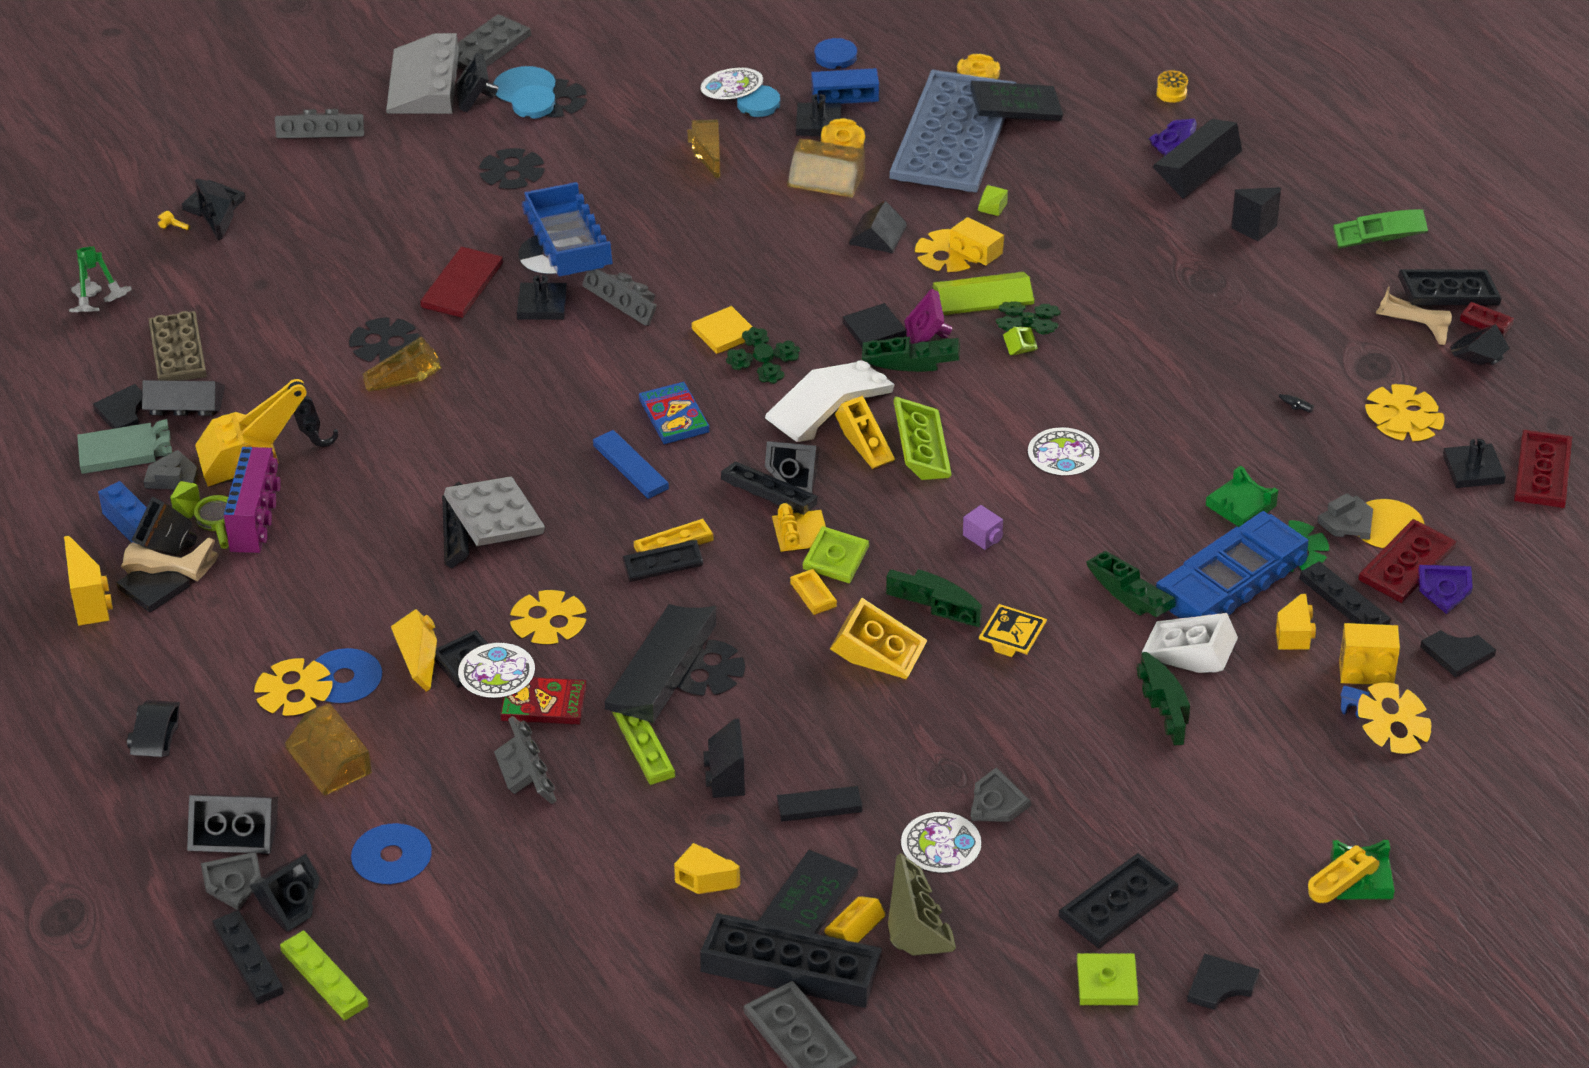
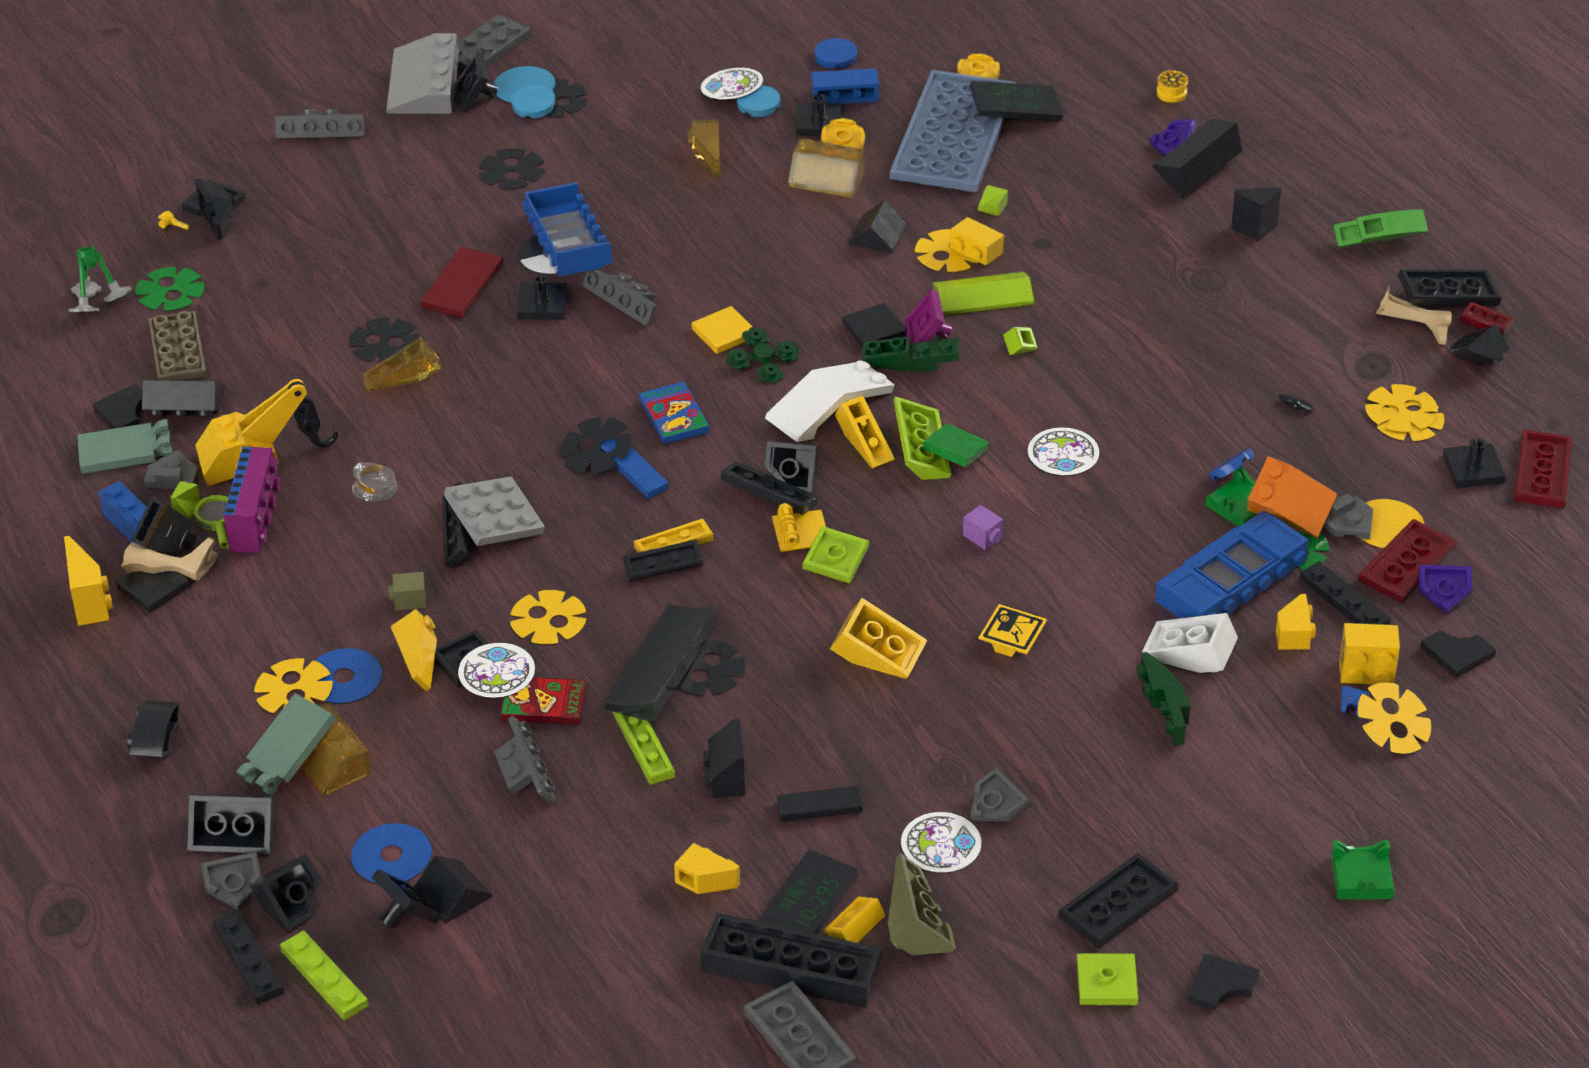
(157, 292): none -> green piece
(286, 744): none -> sand green tile
(373, 482): none -> clear piece
(405, 899): none -> black tile
(408, 591): none -> olive brick
(451, 887): none -> black slope
(599, 460): none -> black piece
(813, 591): yellow tile -> none
(943, 596): dark green slope -> none
(956, 445): none -> green tile
(1028, 319): dark green plant -> none
(1126, 585): dark green slope -> none
(1231, 464): none -> blue tile
(1291, 497): none -> orange slope
(1341, 874): yellow plate -> none

